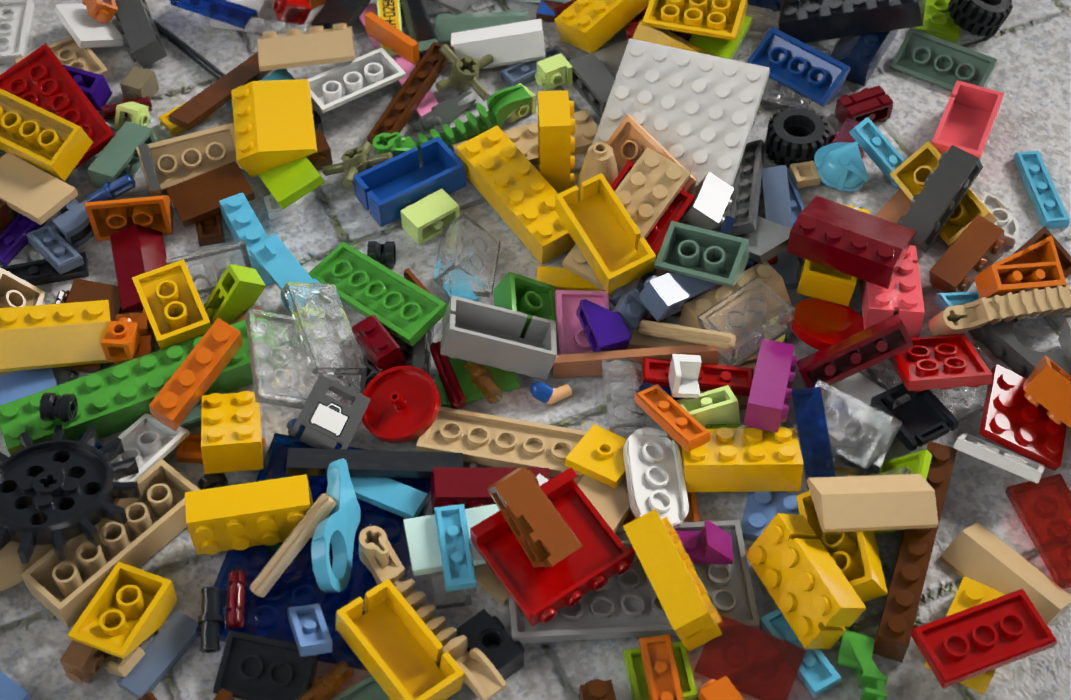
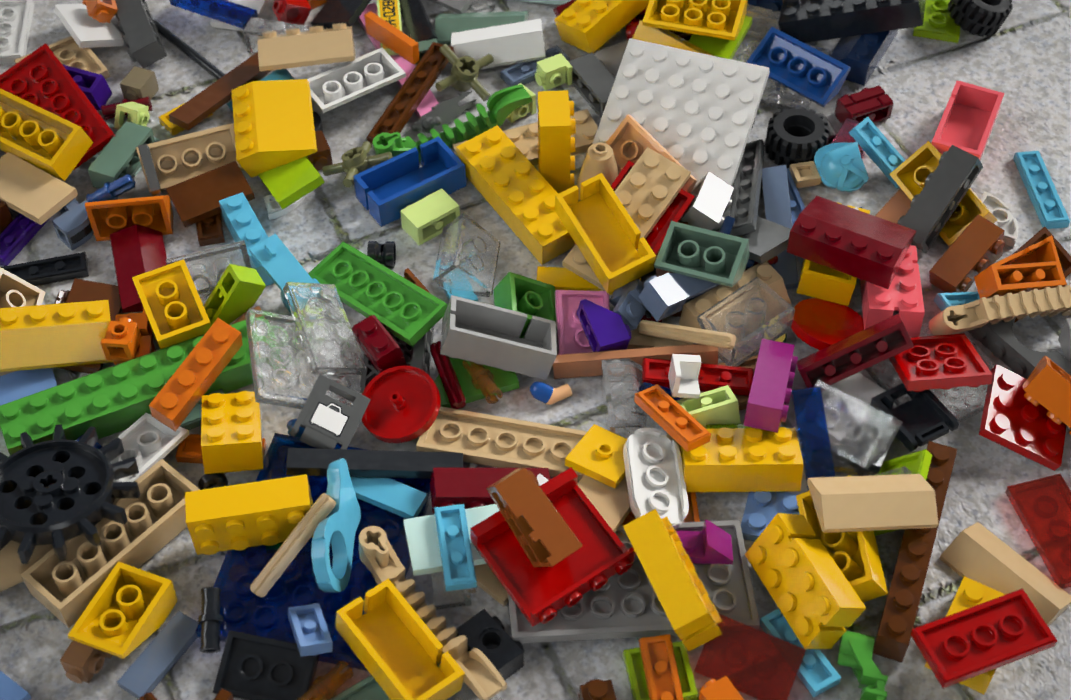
(55, 249): sand blue tile -> none
(58, 407): black wheel -> none
(120, 666): tan tile -> none
(235, 600): dark red axle -> none
(545, 11): reddish brown tile -> none
(941, 61): sand green slope -> none
(999, 457): white tile -> none

